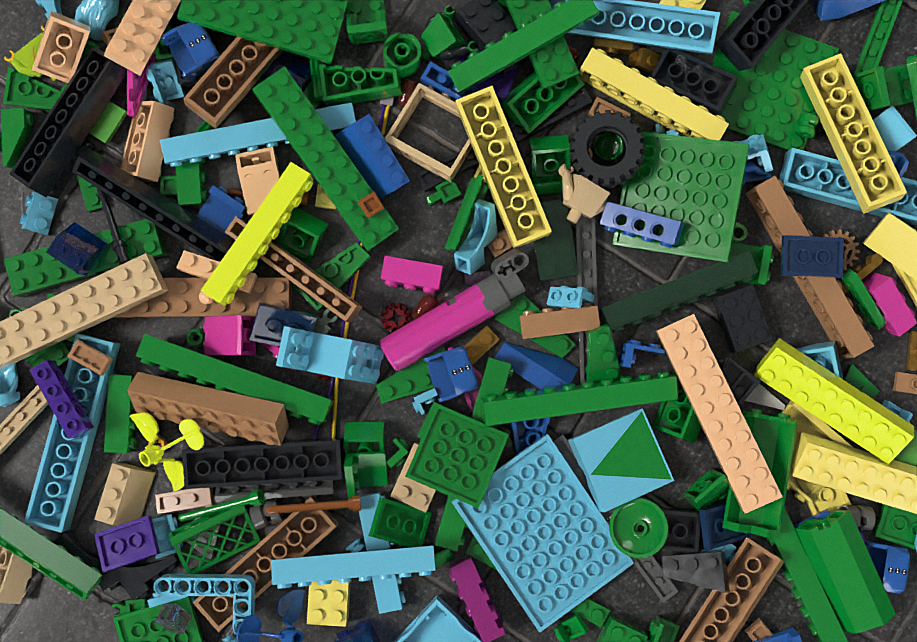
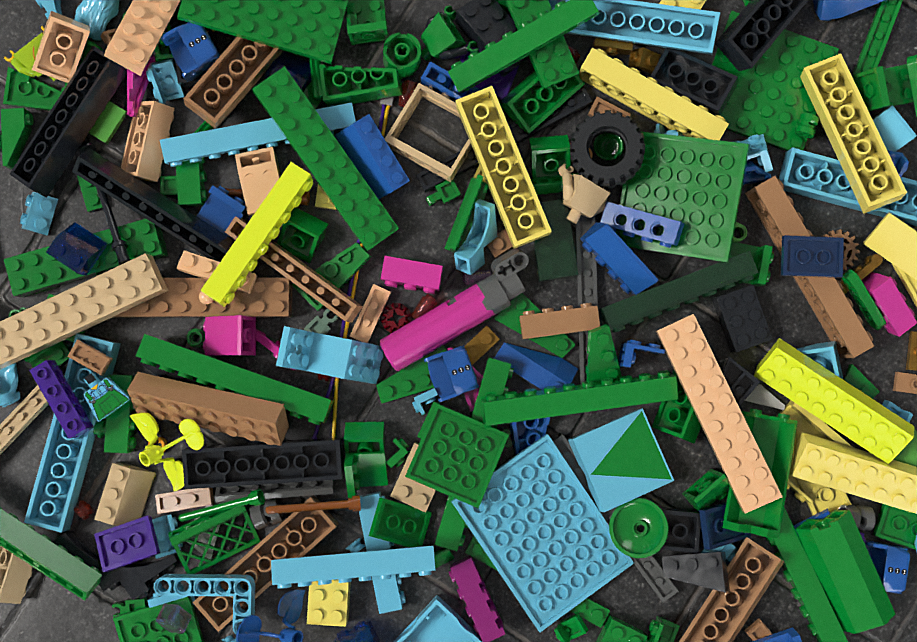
(83, 510): none -> clear red bush
(99, 428): none -> green plate
(104, 396): none -> torso
(271, 319): dark blue plate -> none
(370, 204): dark orange tile -> none
(370, 314): none -> light nougat plate
(569, 297): medium azure bracket -> none
(617, 258): none -> blue slope

